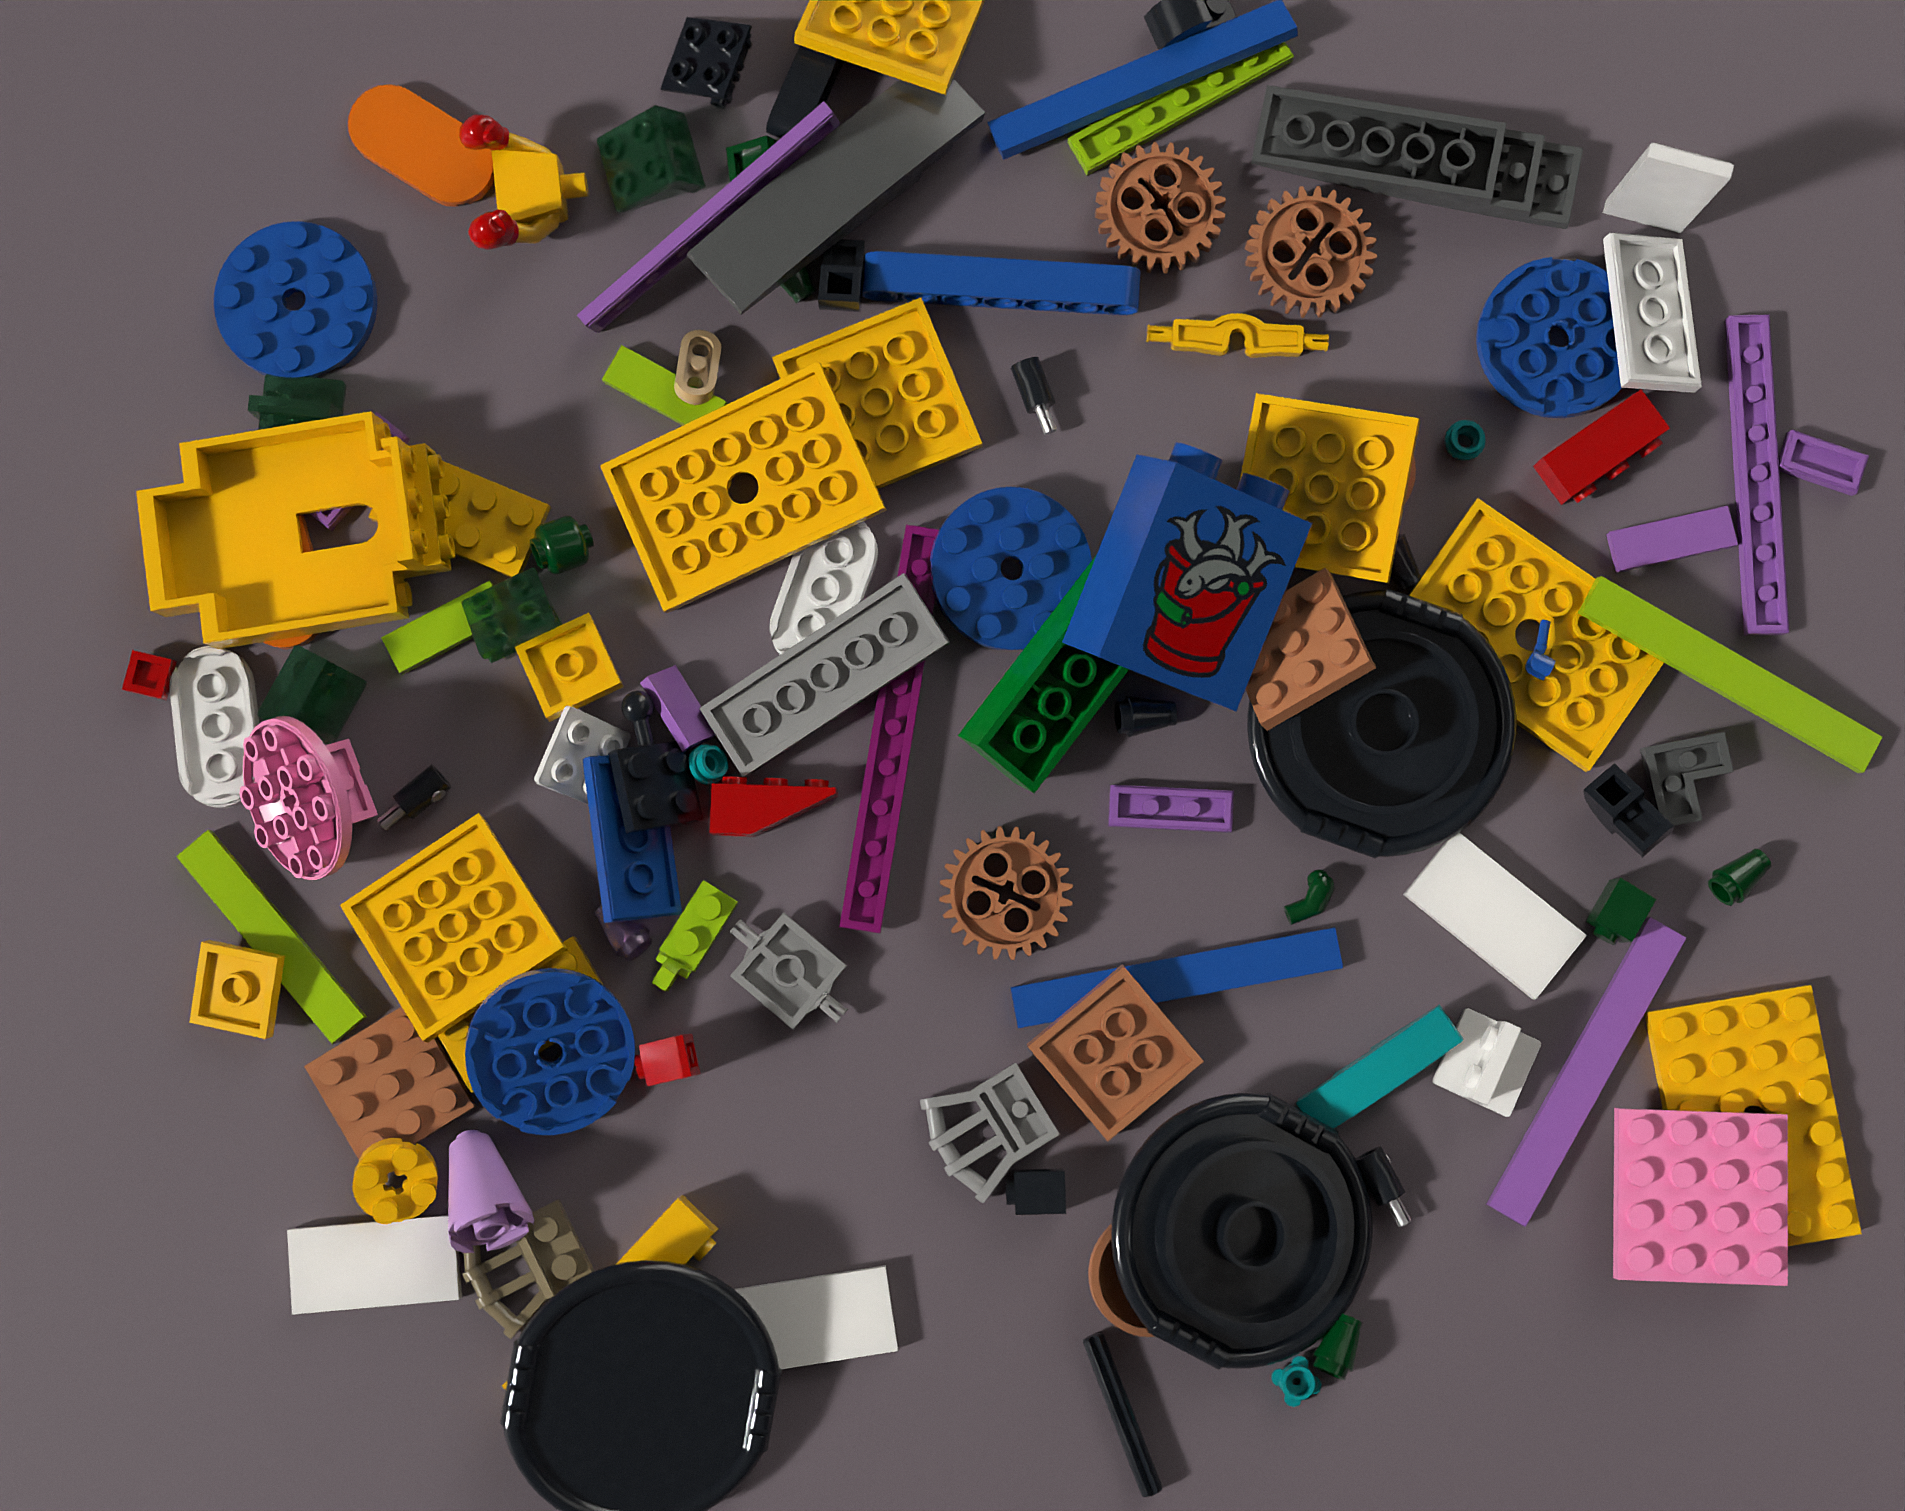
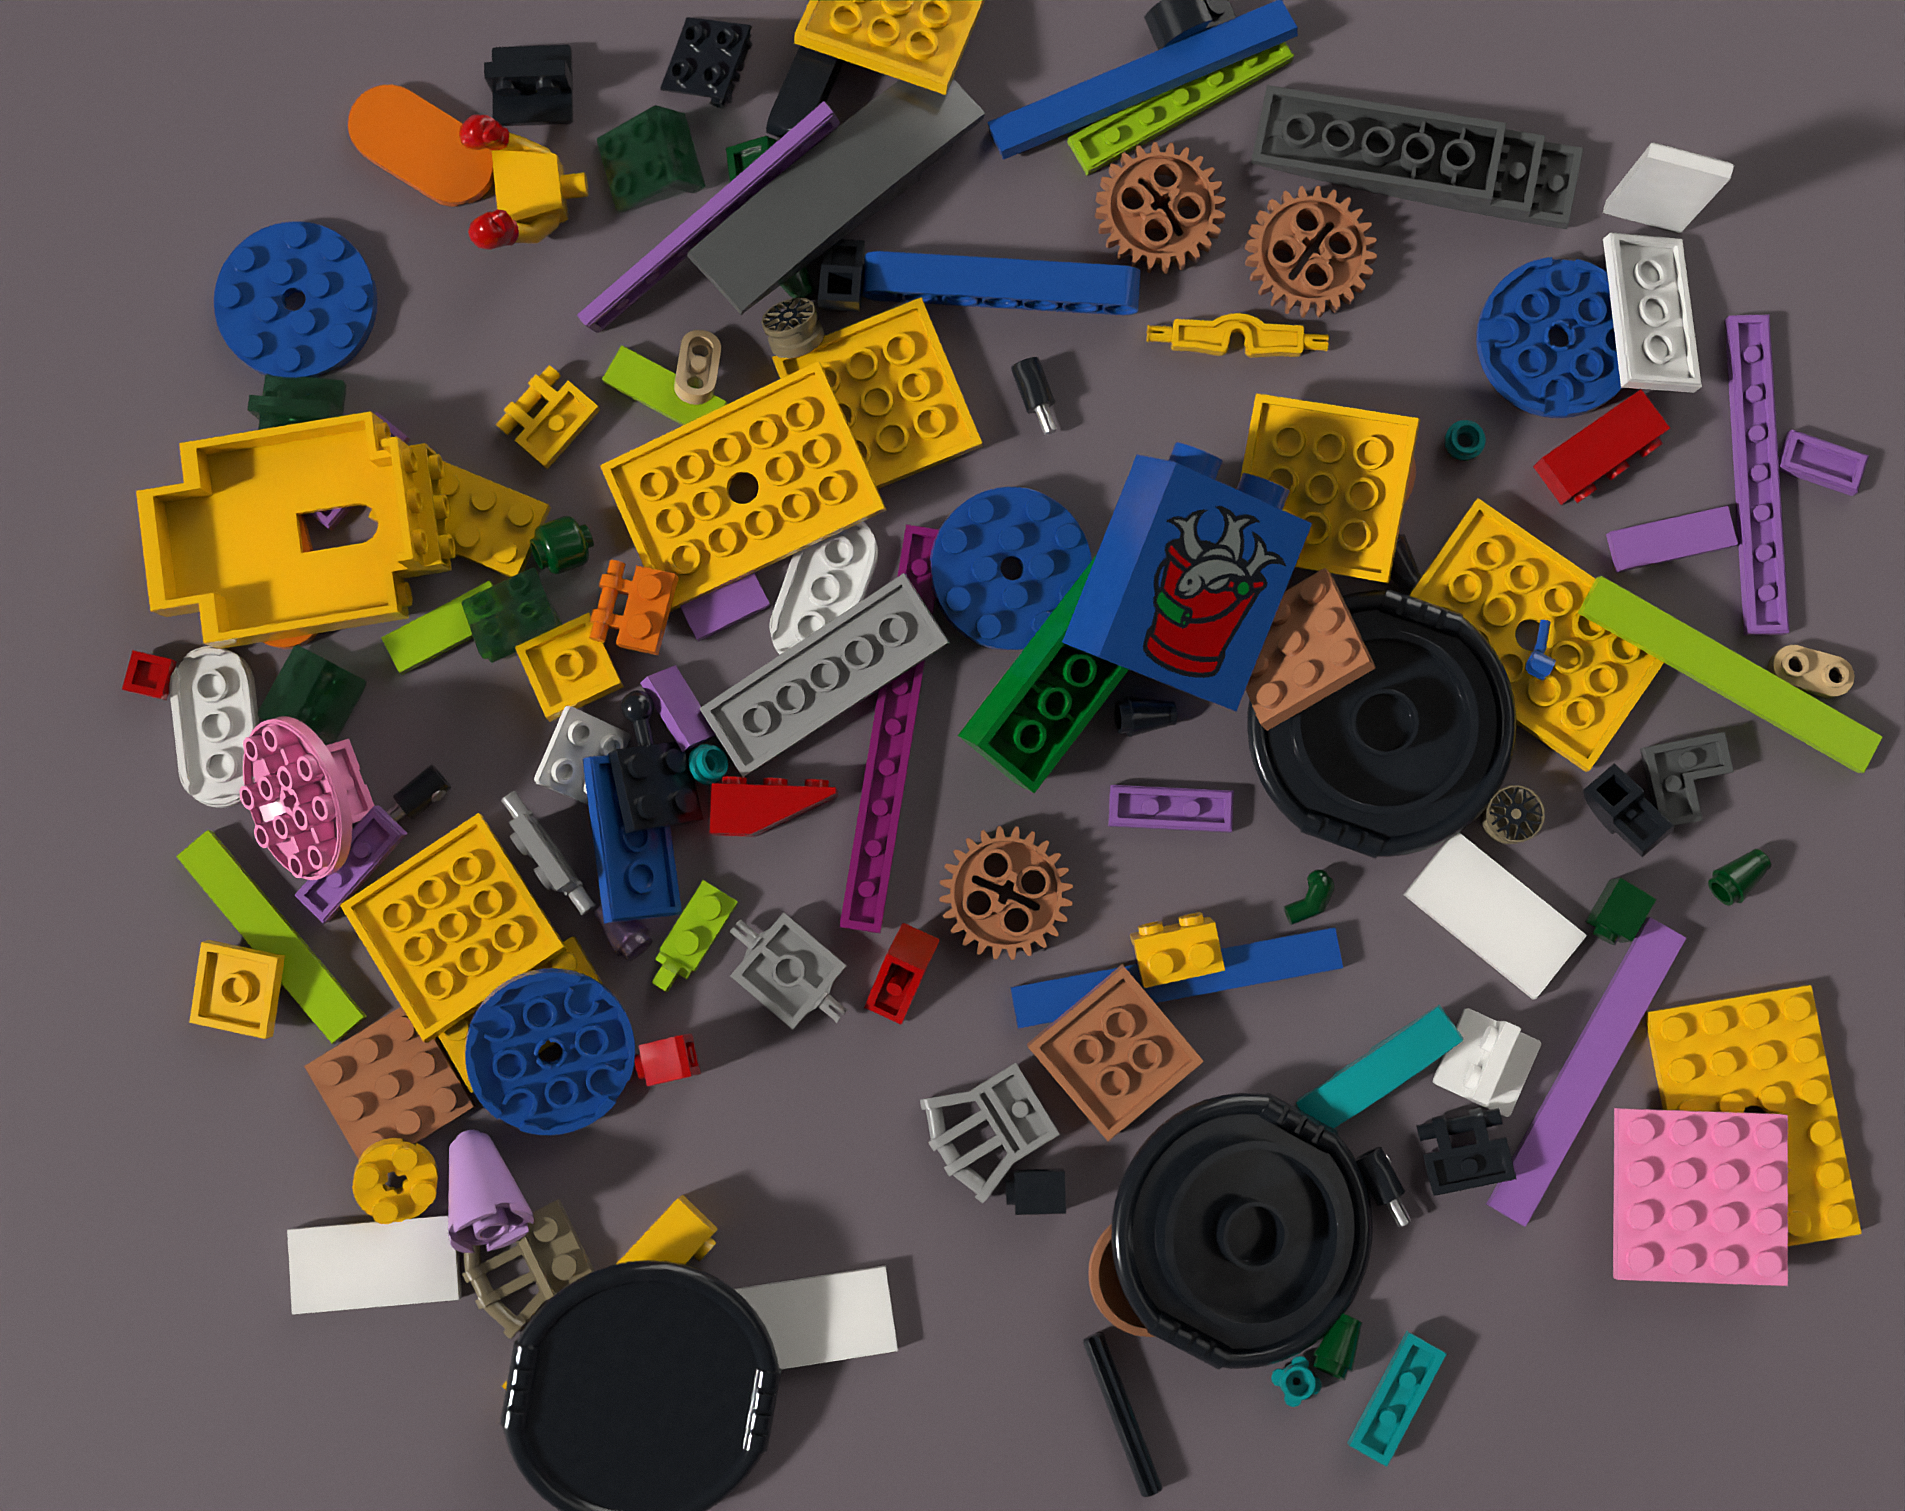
(370, 845): none -> medium lavender tile
(531, 85): none -> black bracket
(553, 868): none -> light grey plate
(555, 424): none -> yellow plate
(645, 611): none -> orange plate
(725, 607): none -> medium lavender tile
(793, 330): none -> dark tan wheel
(901, 973): none -> red slope
(1177, 950): none -> yellow bracket
(1396, 1398): none -> teal plate
(1468, 1164): none -> black plate
(1513, 815): none -> dark tan wheel
(1813, 671): none -> tan plate

